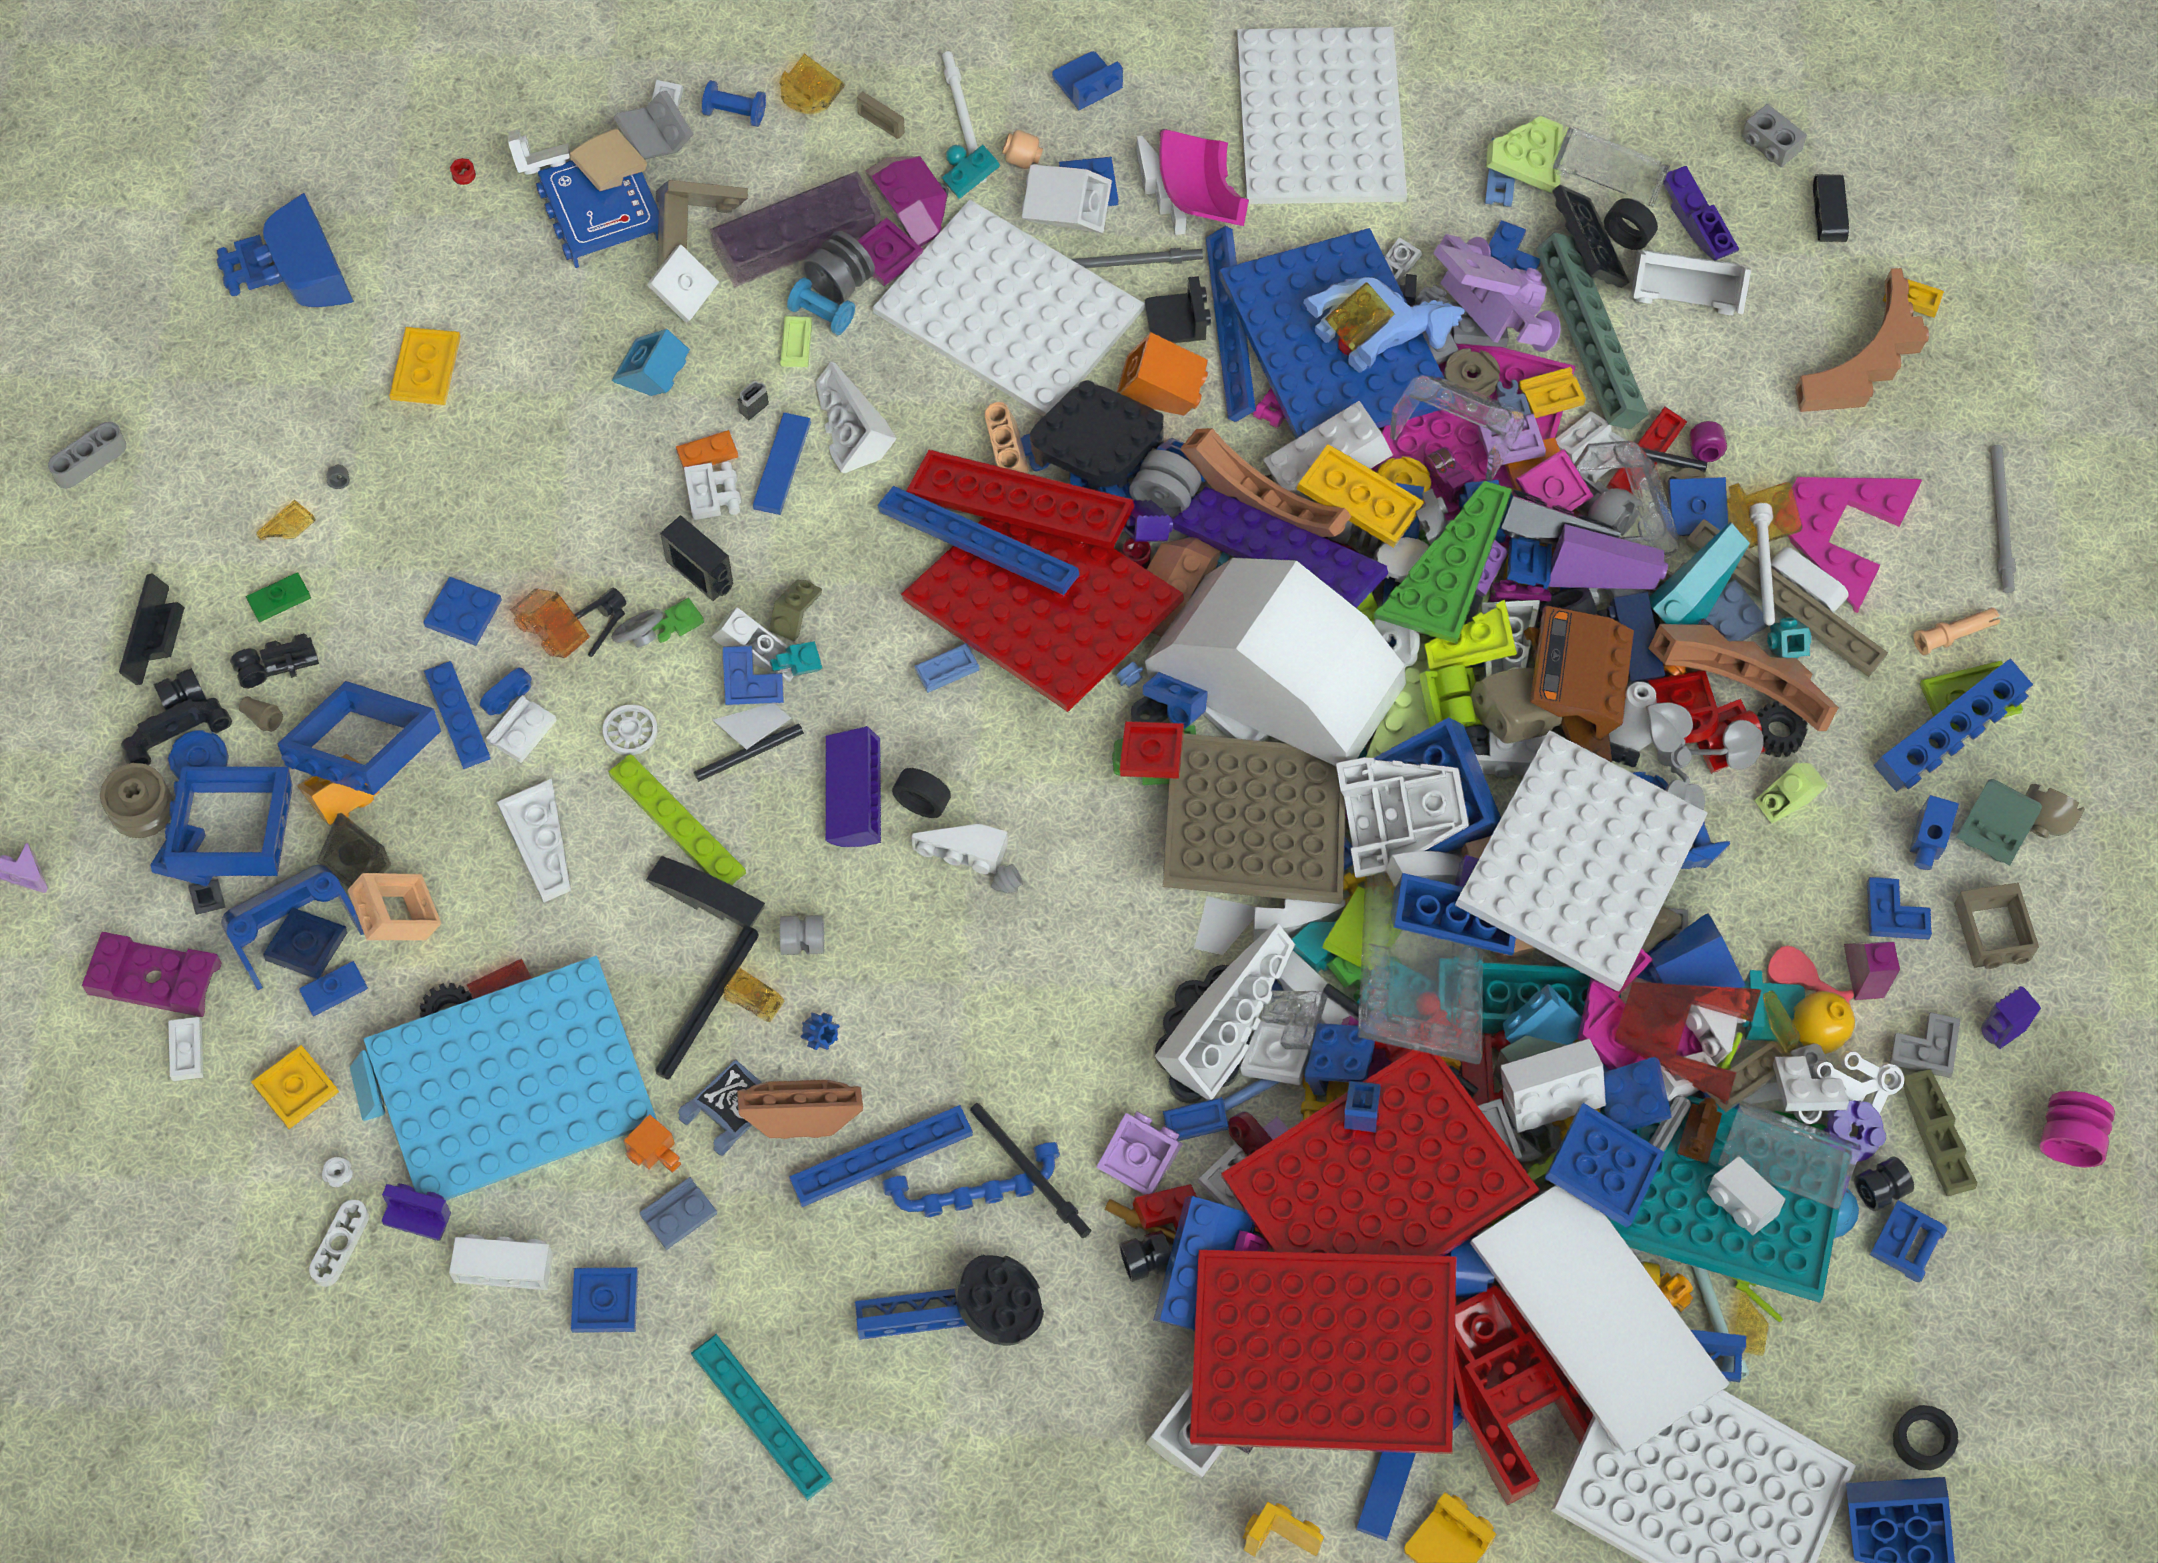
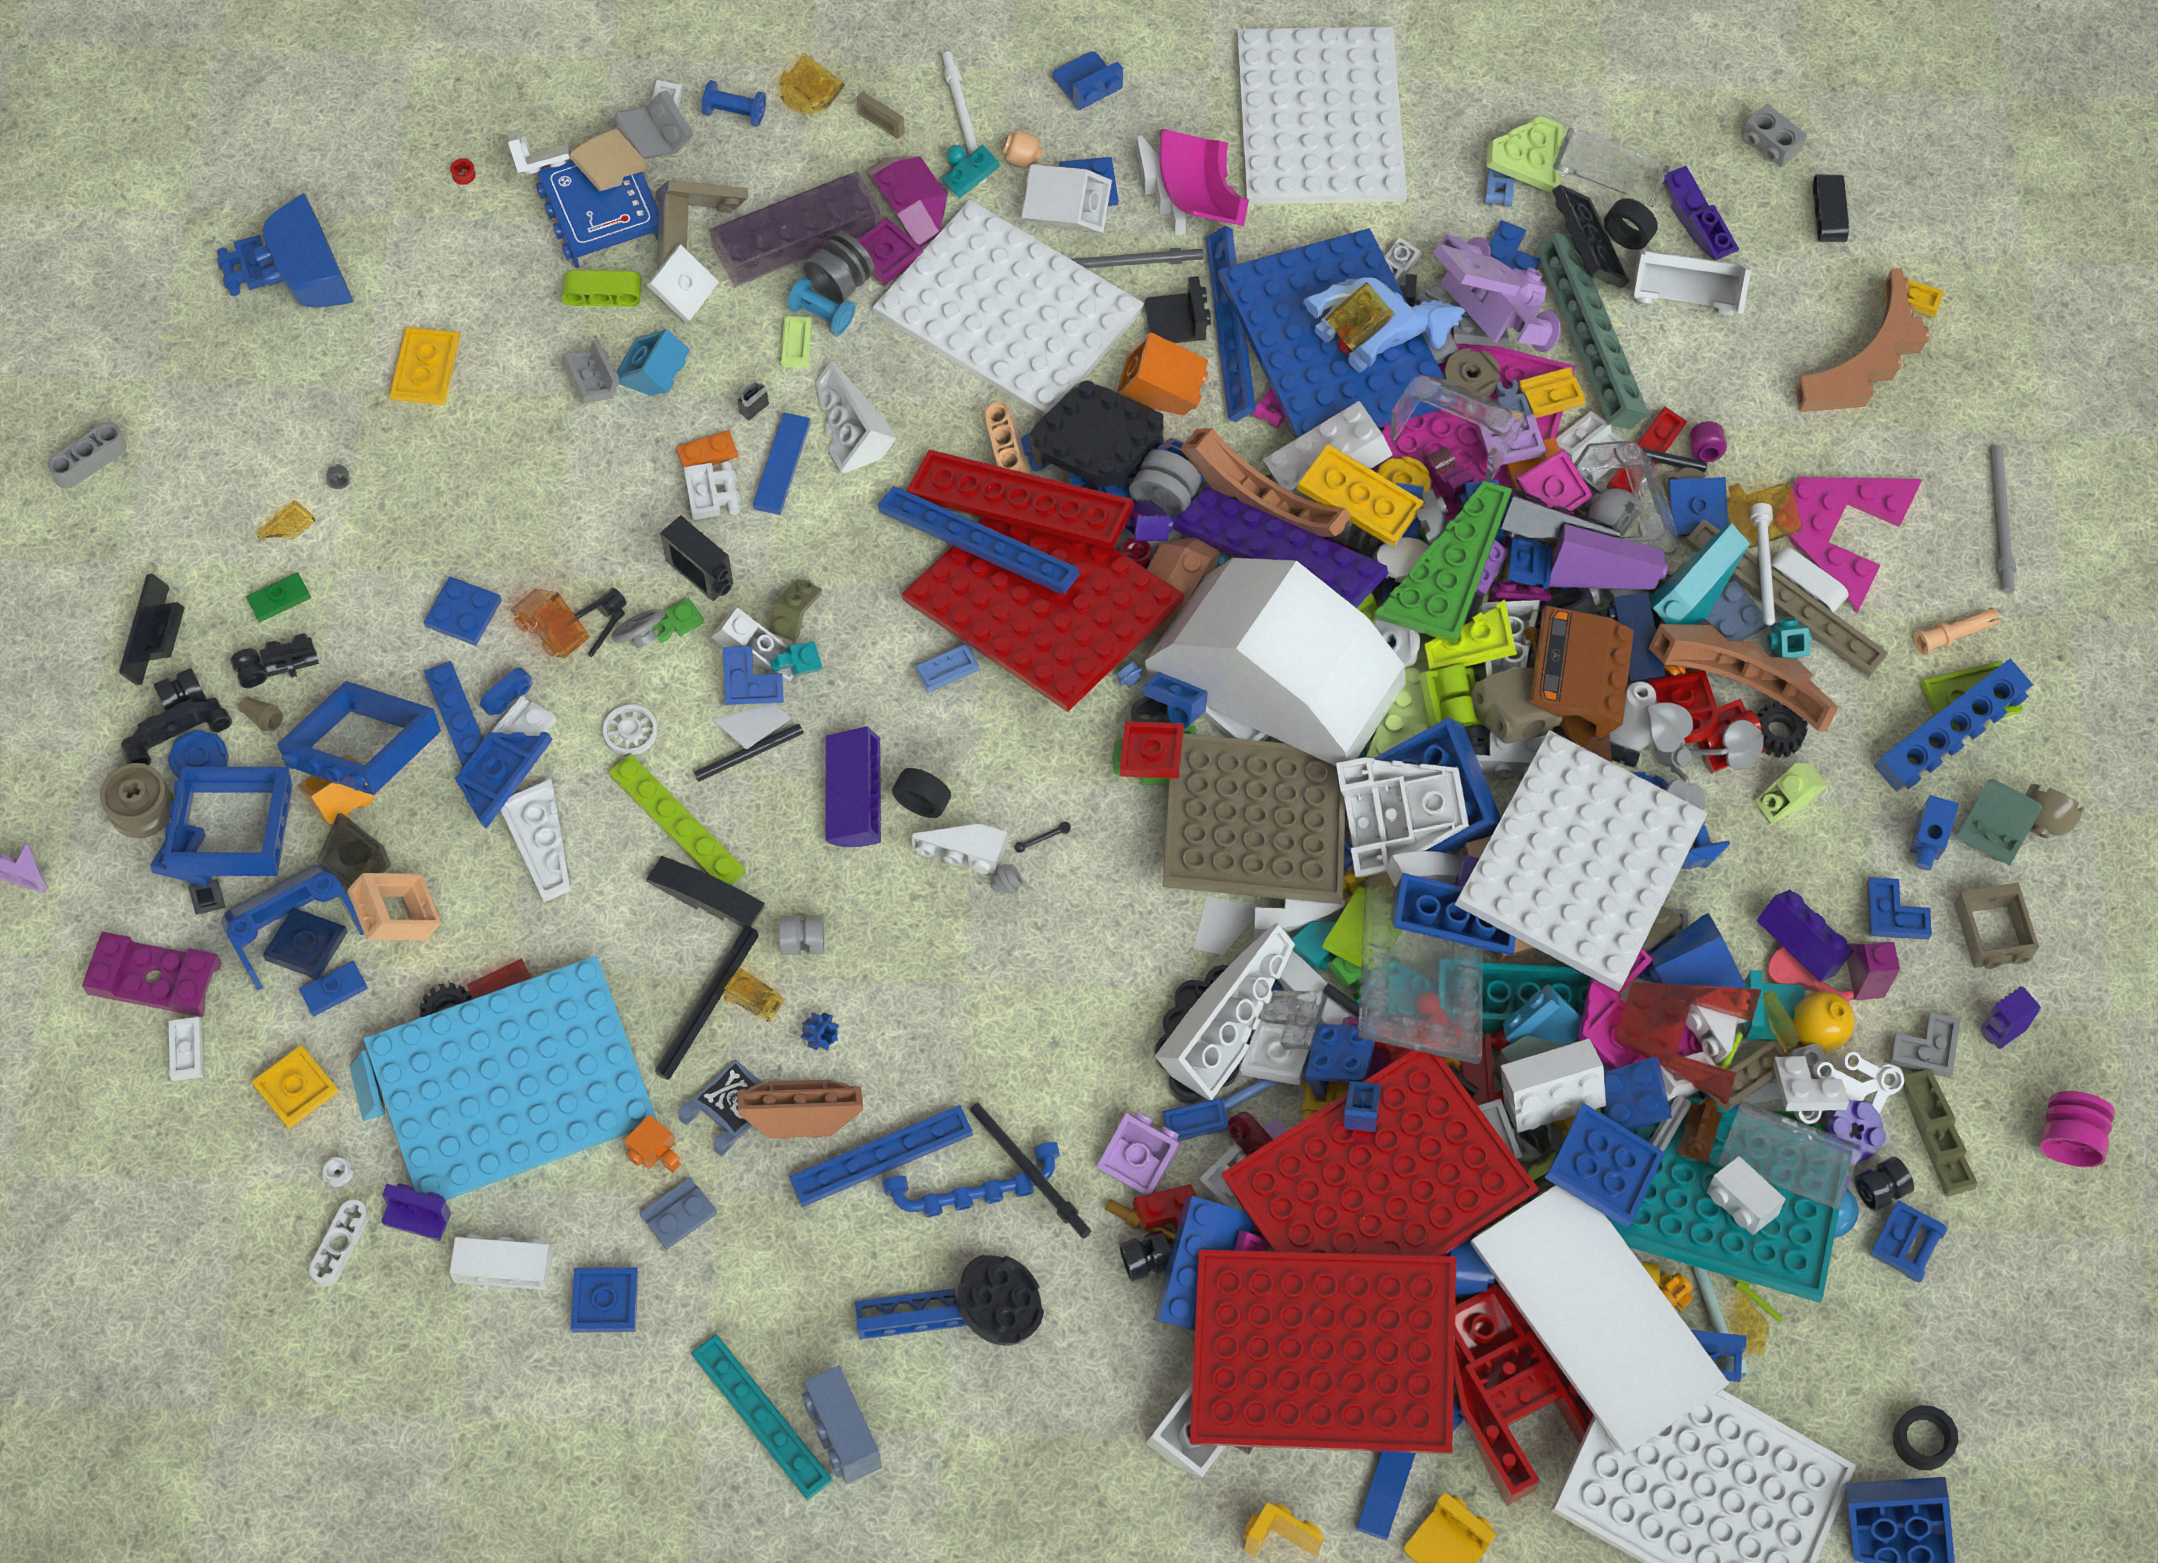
(498, 770): none -> blue wing
(591, 373): none -> light grey bracket
(601, 288): none -> lime beam
(841, 1425): none -> sand blue brick
(1064, 828): none -> black hinge
(1805, 935): none -> dark purple brick

